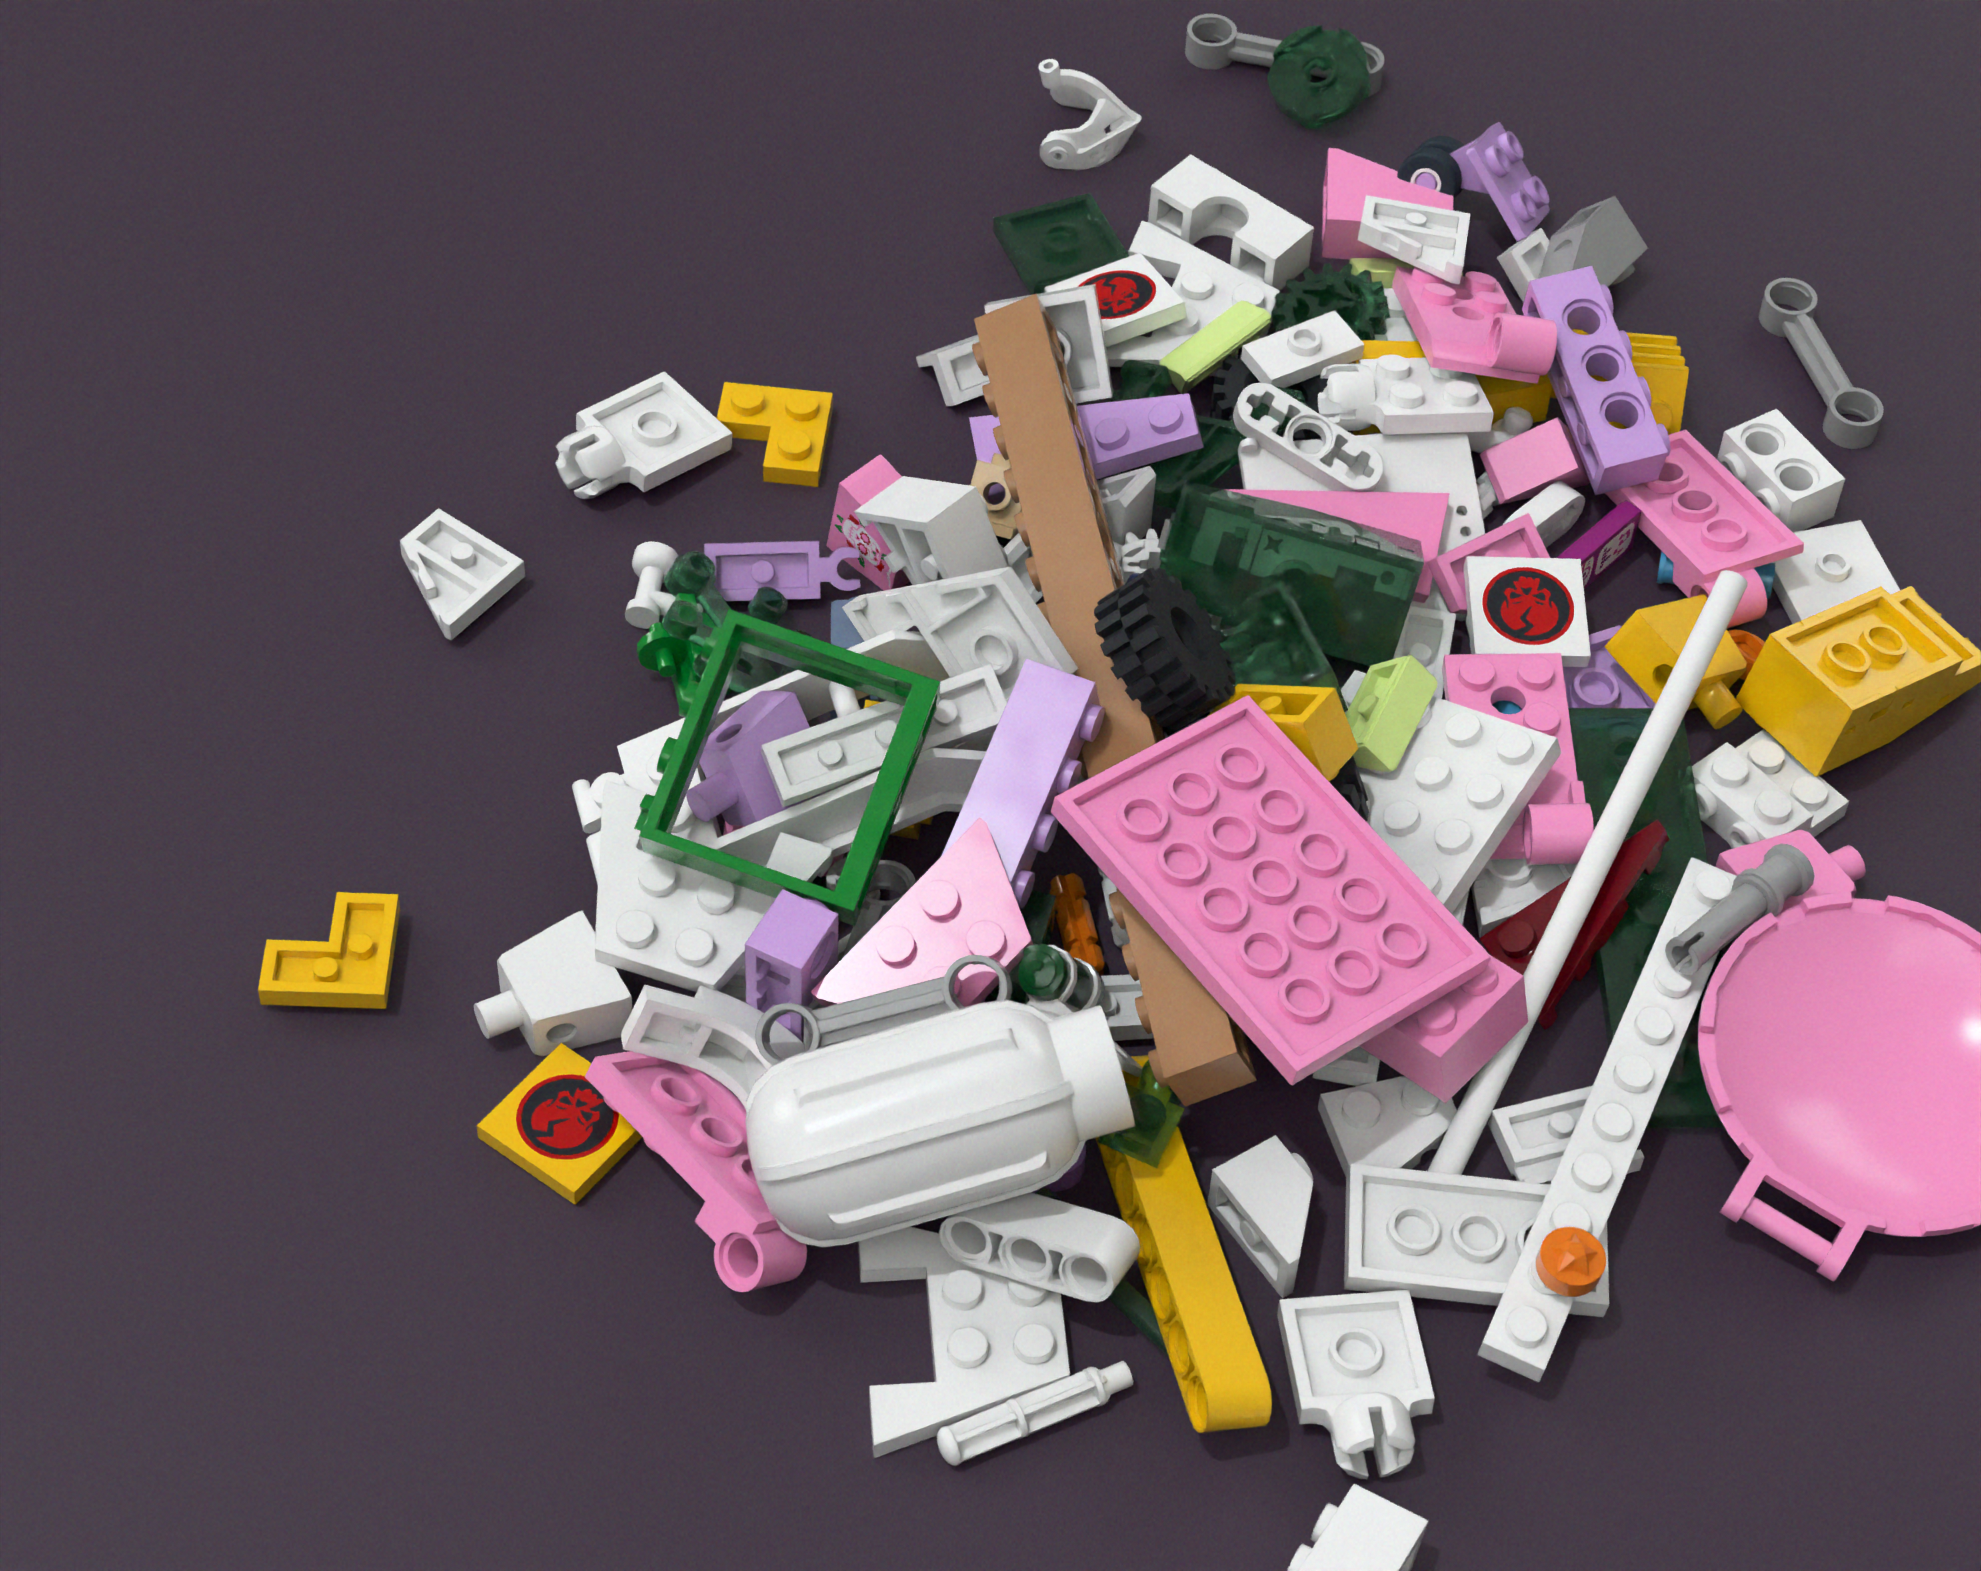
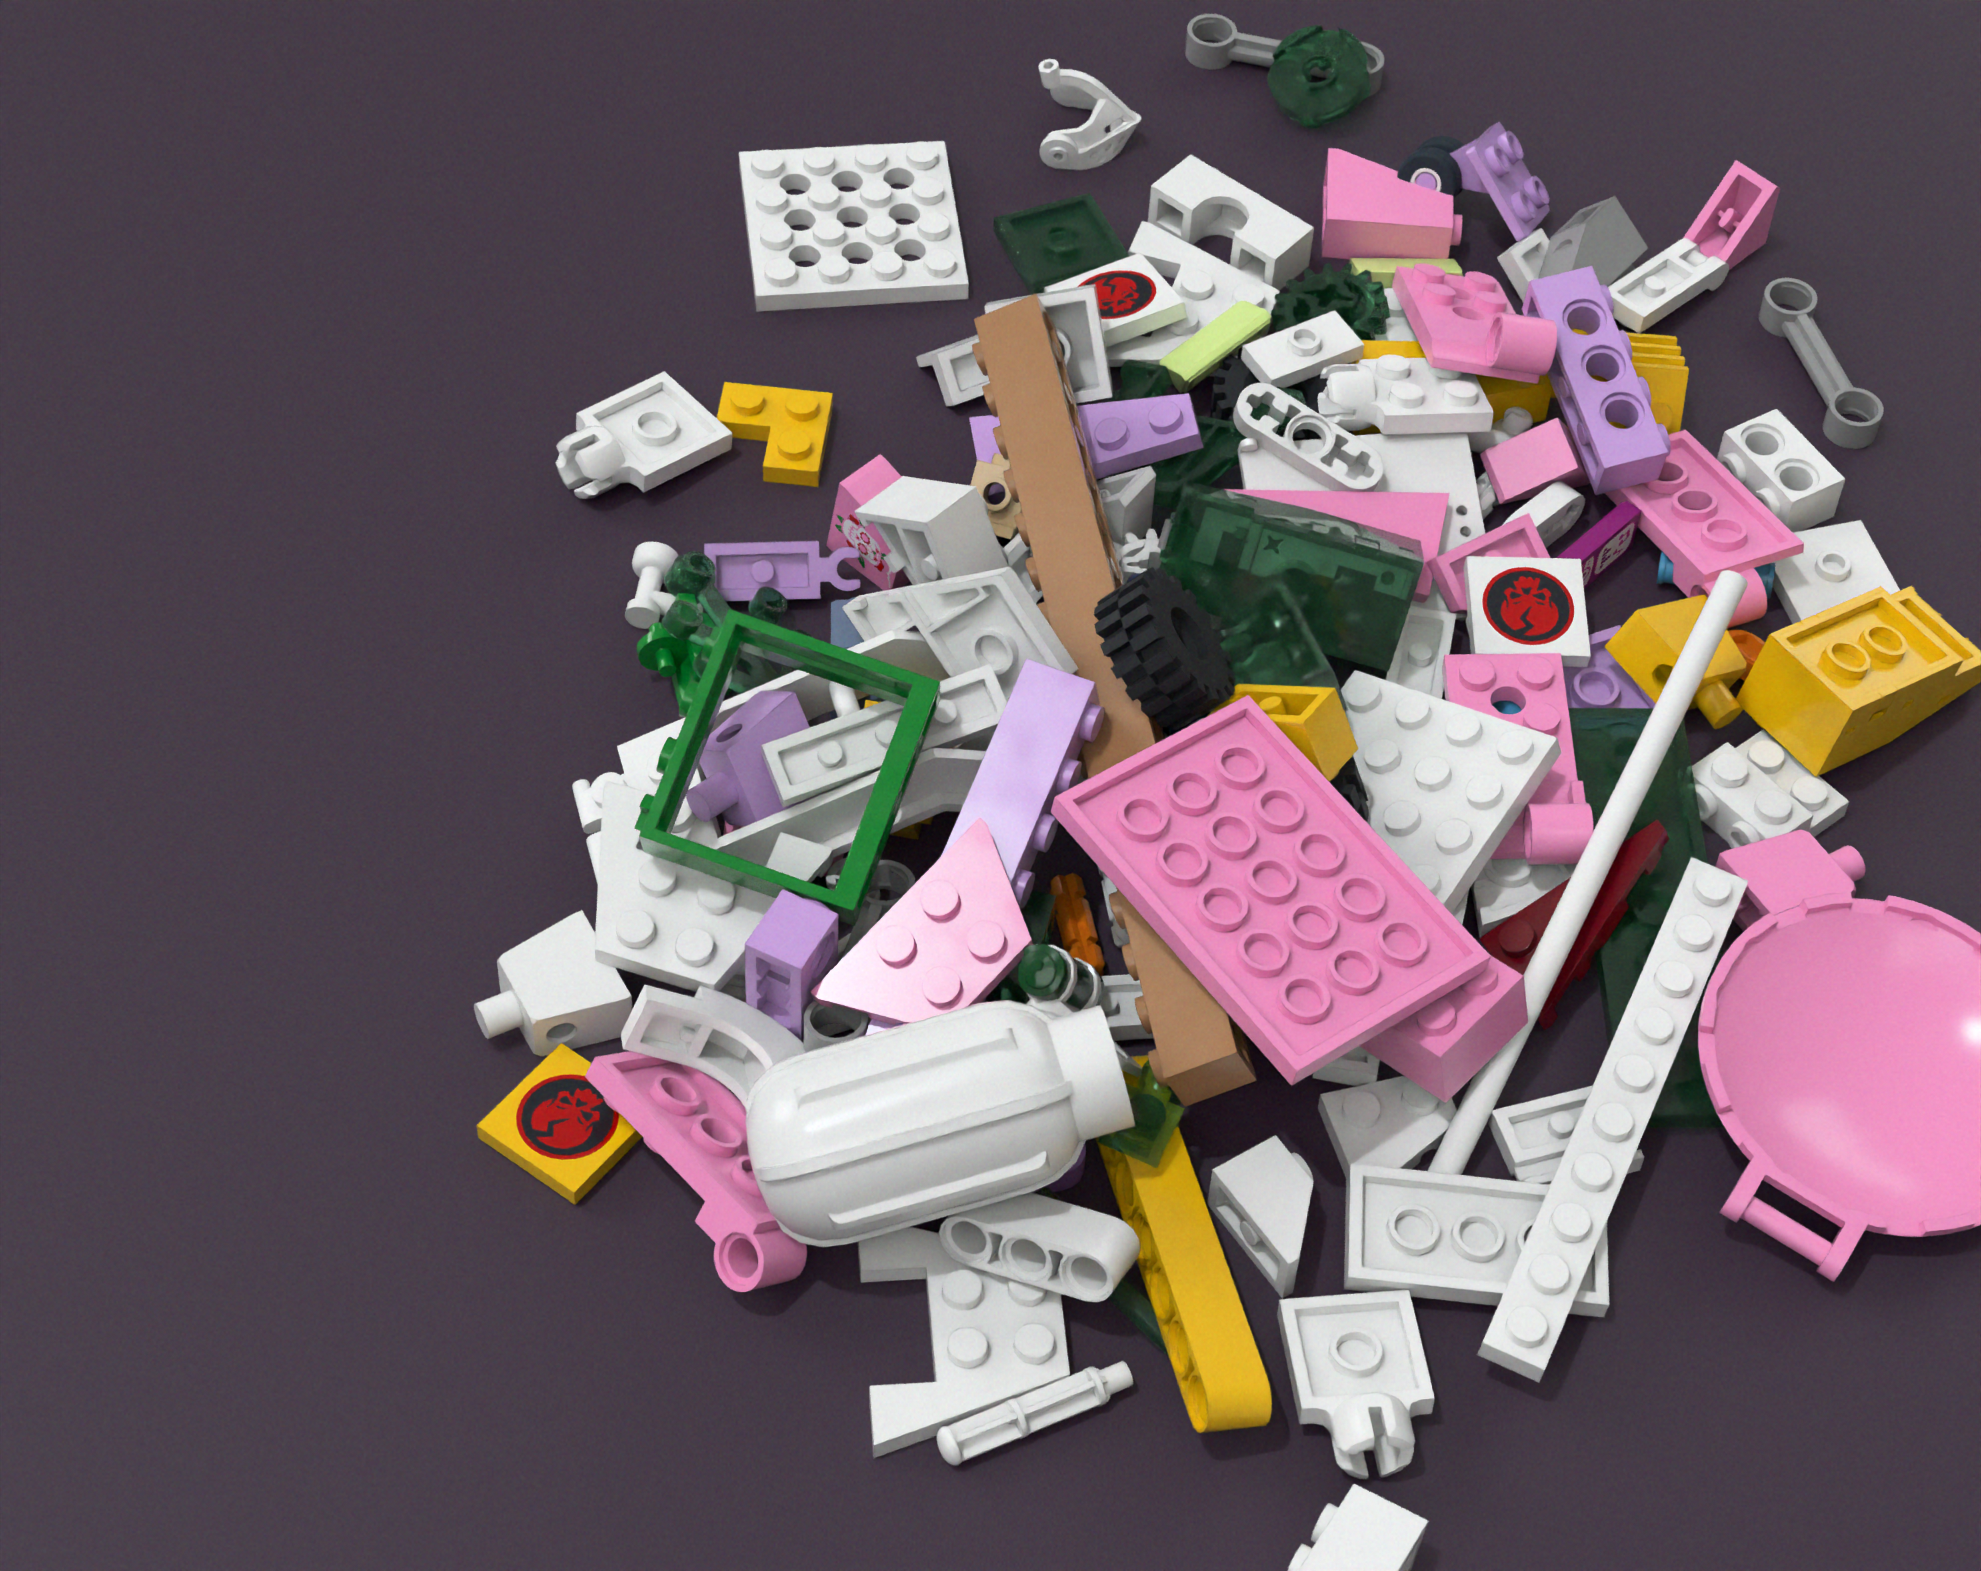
(344, 972): yellow plate -> none
(458, 570): white wing -> none
(829, 244): none -> white piece
(880, 1010): light grey piece -> none
(1389, 711): yellowish green slope -> none
(1417, 235): white wing -> none
(1570, 1261): orange tile -> none
(1665, 284): none -> white plate
(1735, 216): none -> bright pink slope
(1753, 895): light grey pin -> none

